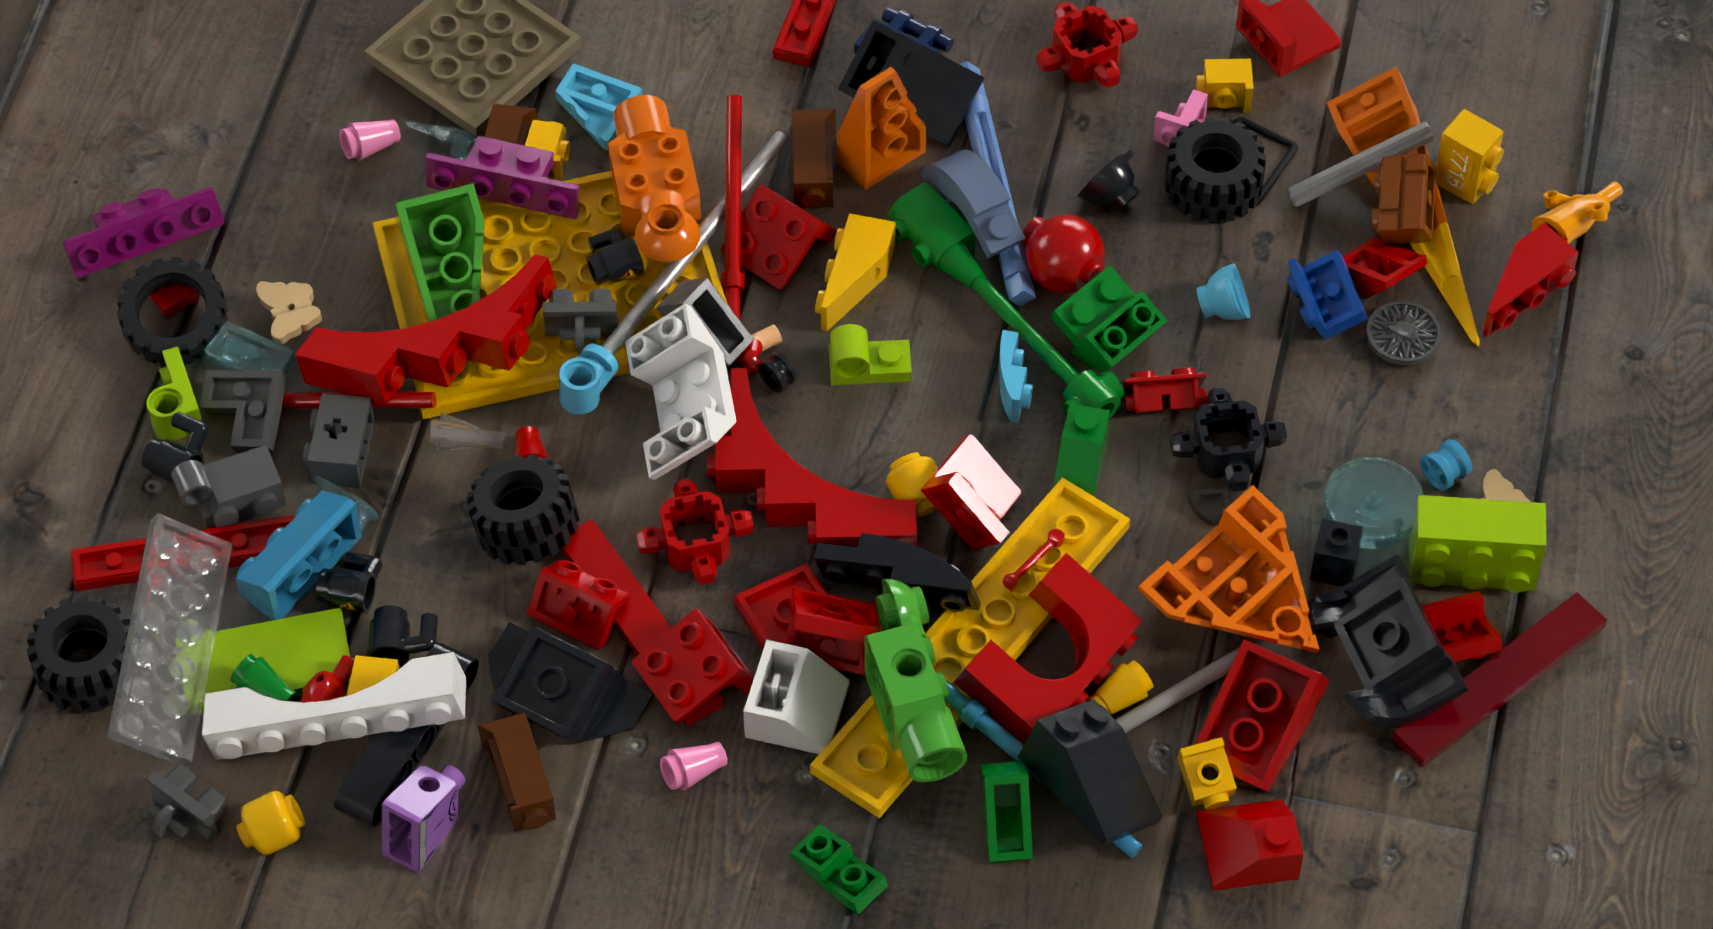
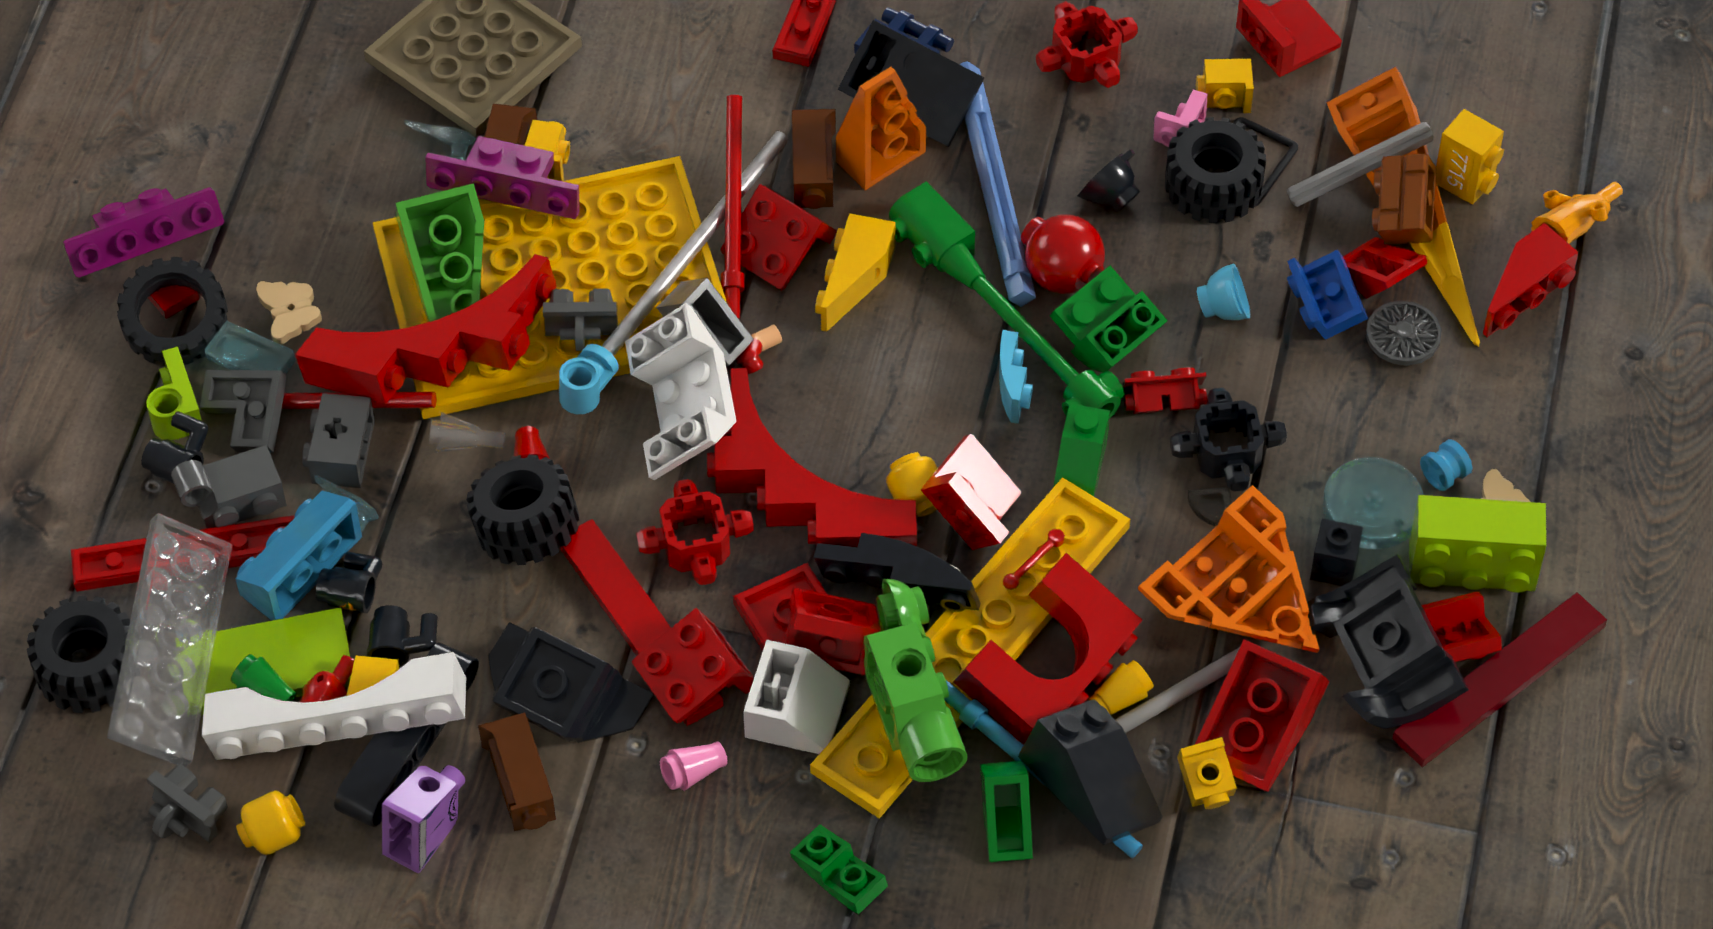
(367, 138): bright pink cone -> none
(576, 602): red bracket -> none
(592, 100): medium azure wing -> none
(615, 257): black piece -> none
(654, 180): orange brick -> none
(777, 372): black bush -> none
(864, 361): lime plate -> none
(980, 197): sand blue arch -> none
(1250, 844): red slope -> none

